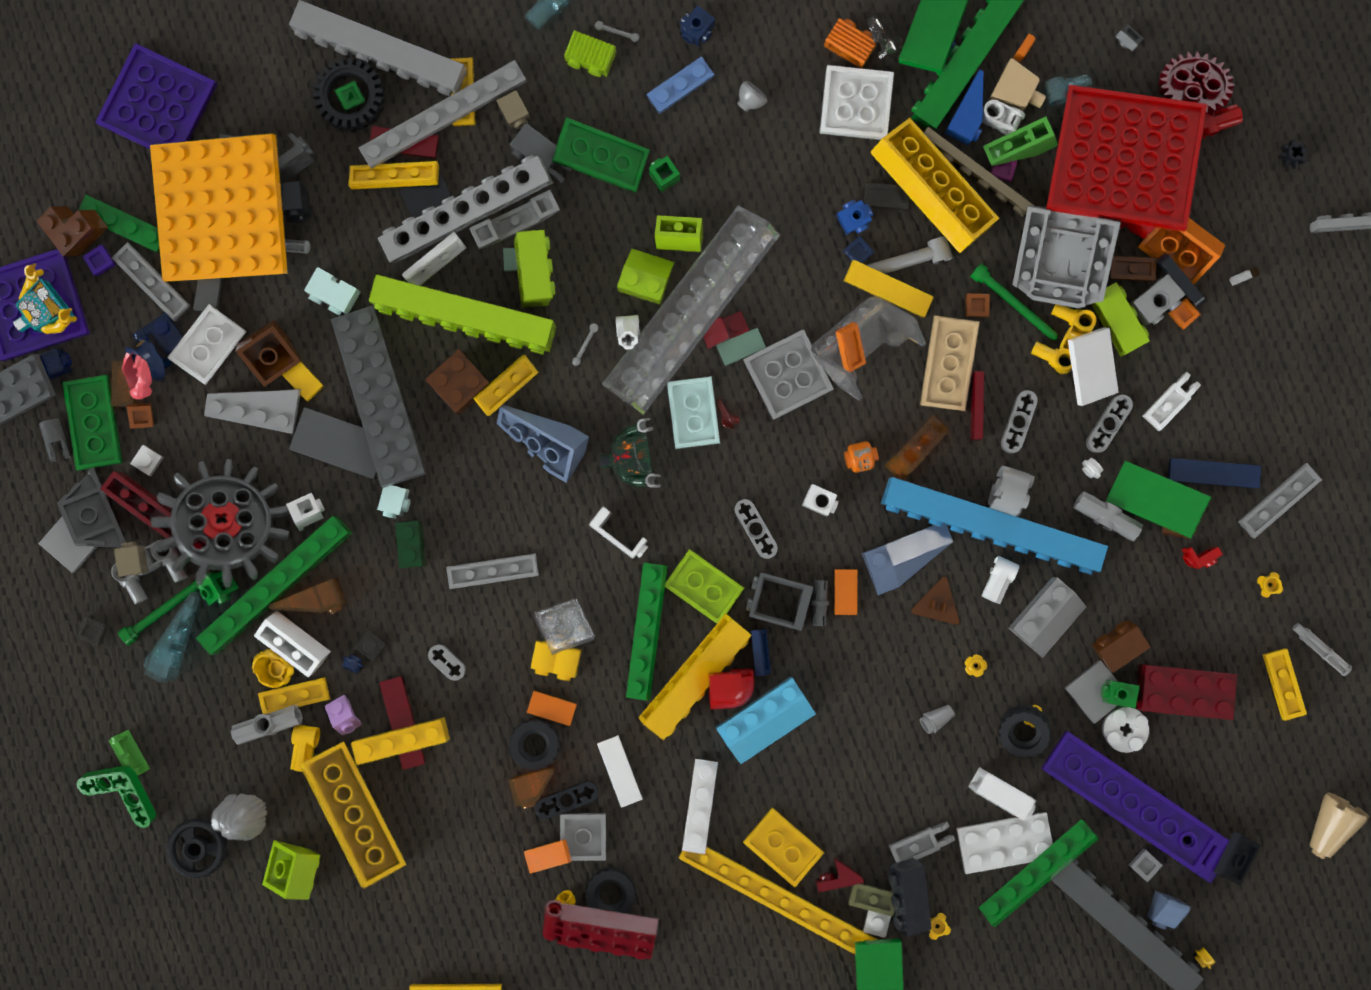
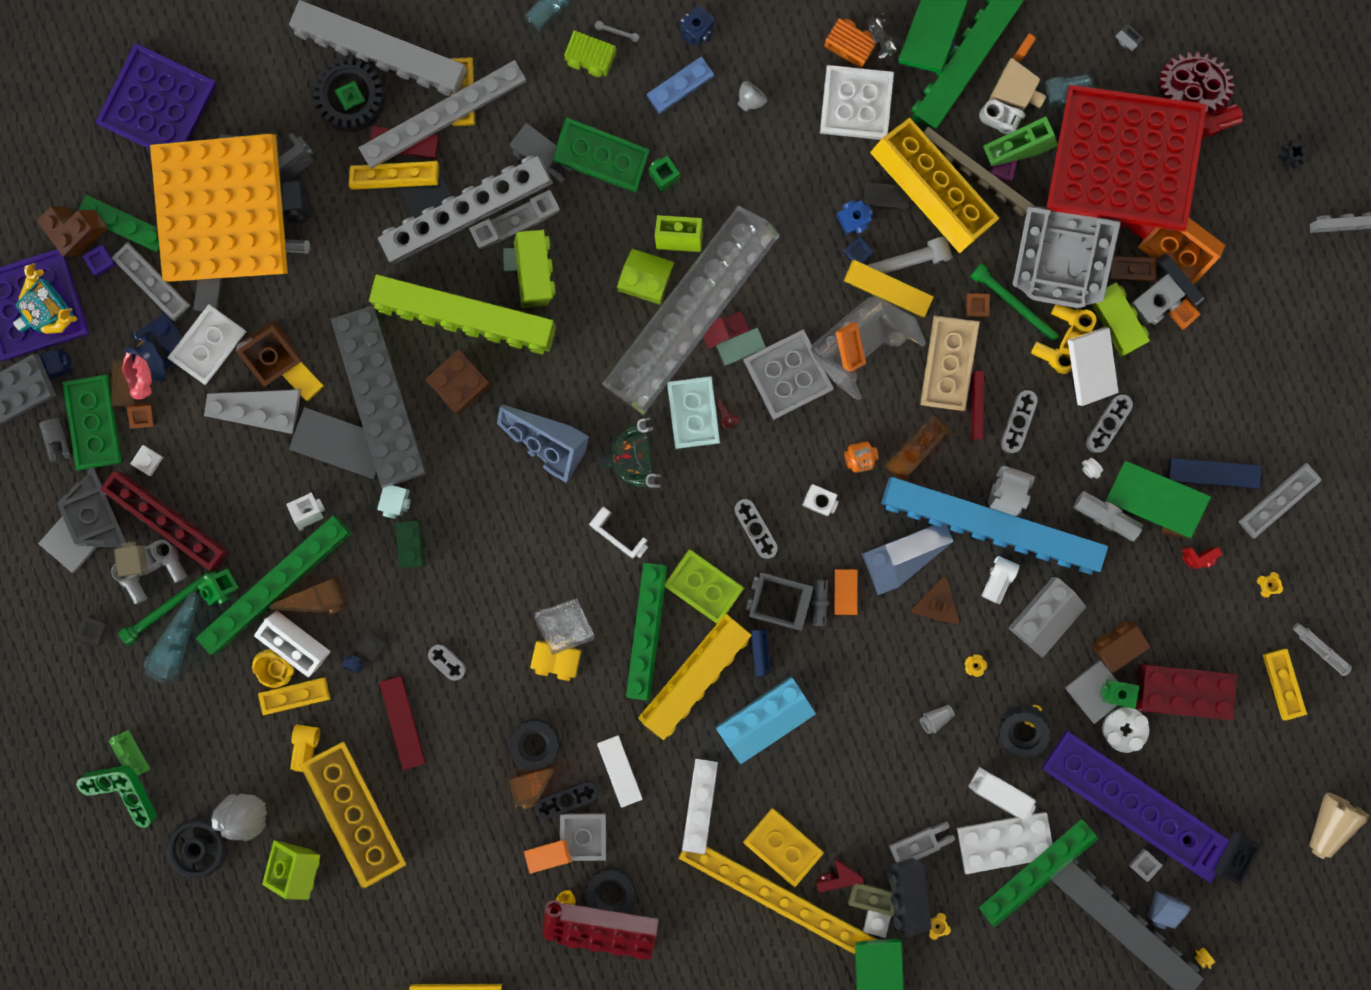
(213, 555): dark grey gear -> none
(278, 721): light grey piece -> none
(324, 289): light aqua brick -> none
(342, 715): lavender bracket -> none
(400, 741): yellow brick -> none
(434, 260): white tile -> none
(492, 571): light grey tile -> none
(505, 385): yellow tile -> none
(513, 110): dark tan brick -> none
(551, 708): orange tile -> none
(593, 329): light grey hinge -> none
(627, 330): white piece -> none
(731, 688): red brick -> none
(968, 116): blue slope -> none
(1170, 403): white hinge -> none
(1244, 276): tile -> none

